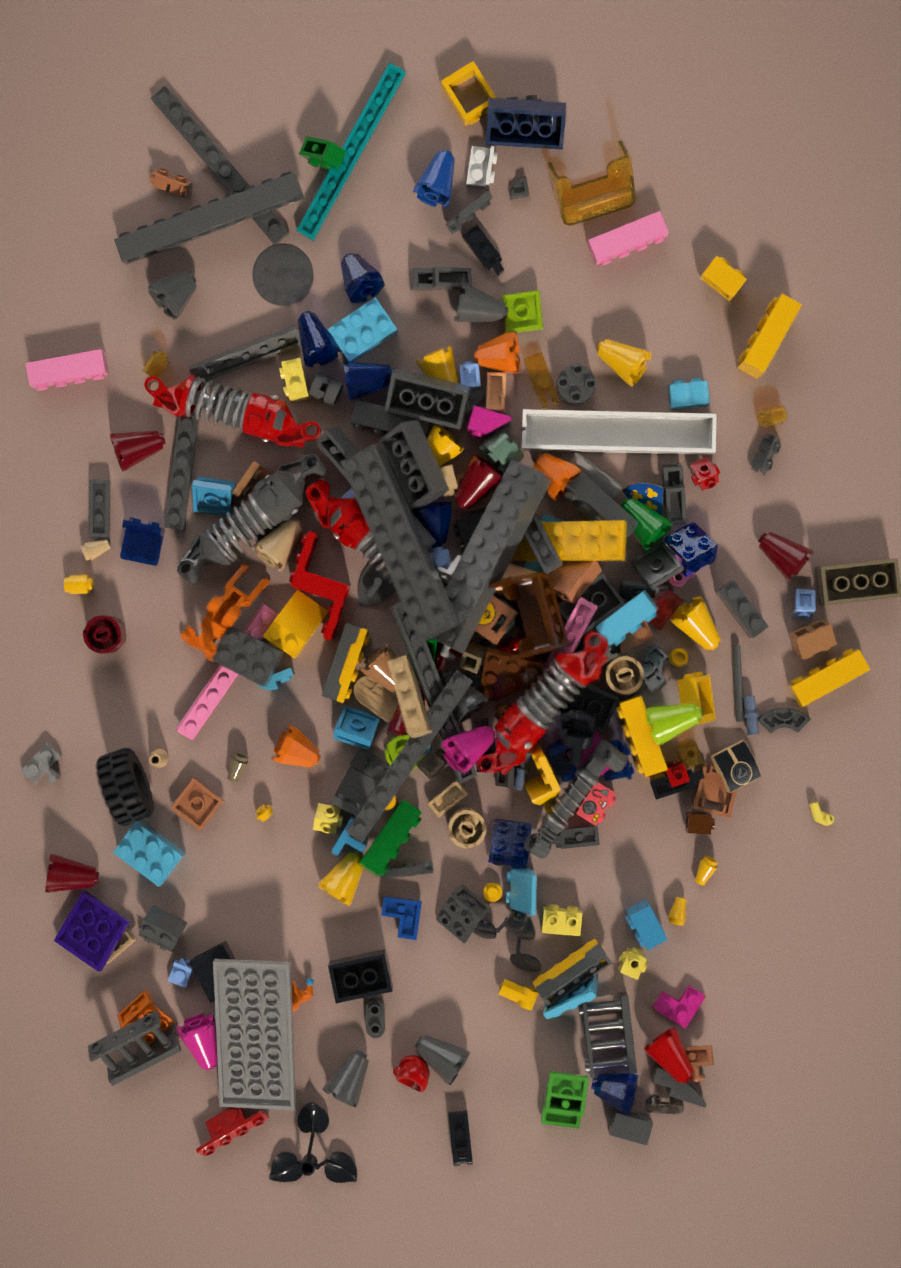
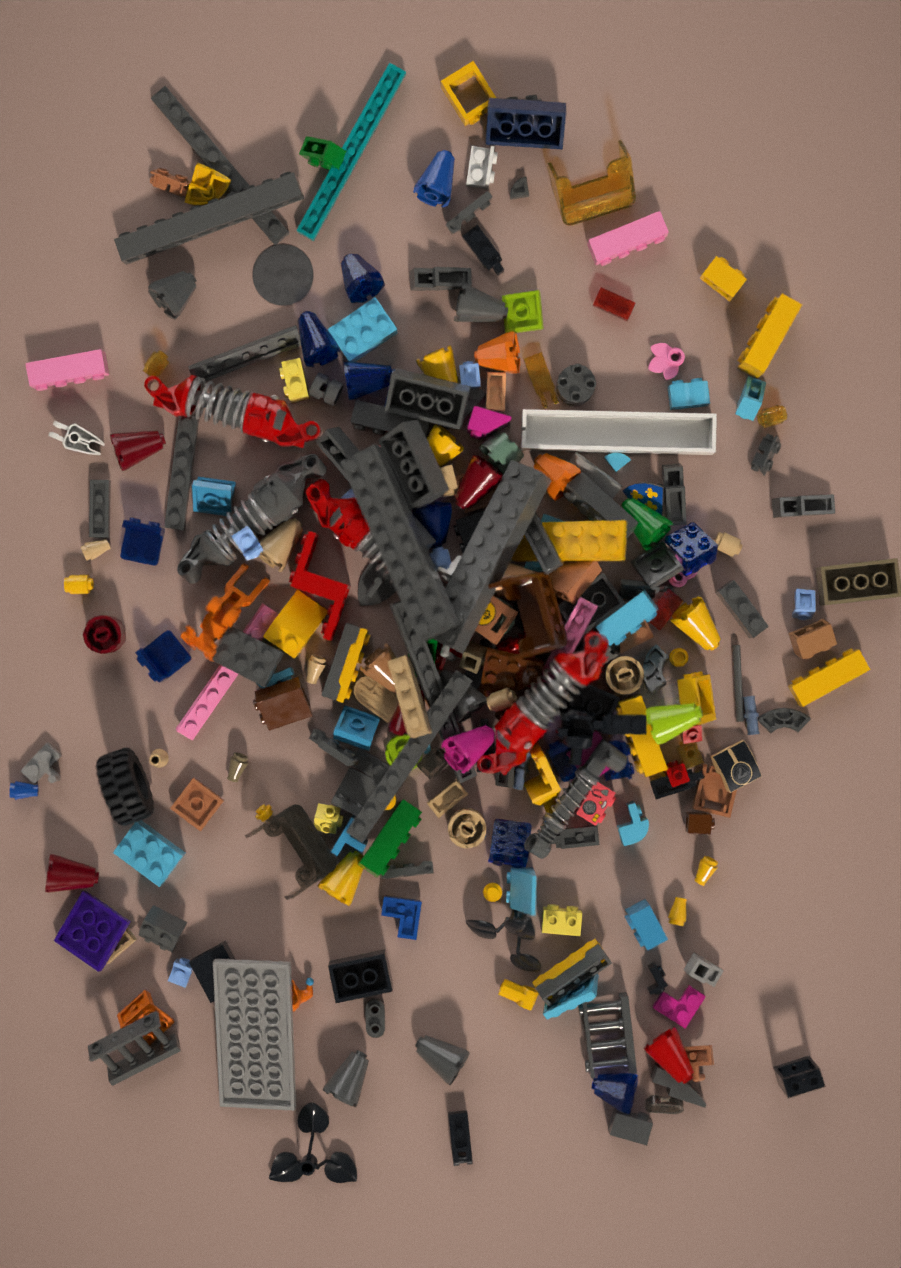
(23, 790): none -> blue cone
(74, 438): none -> white hinge
(163, 656): none -> clear blue bracket
(200, 1039): dark pink cone -> none
(206, 185): none -> yellow brick
(228, 1126): red bracket -> none
(247, 543): none -> light blue bracket
(251, 477): medium nougat bracket -> none
(282, 704): none -> reddish brown brick
(295, 749): orange cone -> none
(306, 842): none -> clear smoke windscreen
(315, 667): none -> tan cone
(332, 747): none -> dark grey hinge
(413, 1072): red piece -> none
(462, 913): dark grey bracket -> none
(501, 699): none -> tan brick
(564, 1099): bright green bracket -> none
(614, 304): none -> clear red plate
(617, 460): none -> medium azure tile
(622, 724): none -> black hinge
(624, 359): yellow cone -> none
(632, 969): light yellow brick -> none
(636, 829): none -> medium azure brick
(658, 974): none -> black bracket
(663, 360): none -> bright pink plate
(692, 735): none -> red bracket
(703, 970): none -> light grey brick
(704, 473): red brick -> none
(728, 544): none -> tan brick
(750, 398): none -> medium azure slope
(784, 554): dark red cone -> none
(800, 1080): none -> black window
(803, 506): none -> dark grey slope
(819, 816): light yellow arm -> none

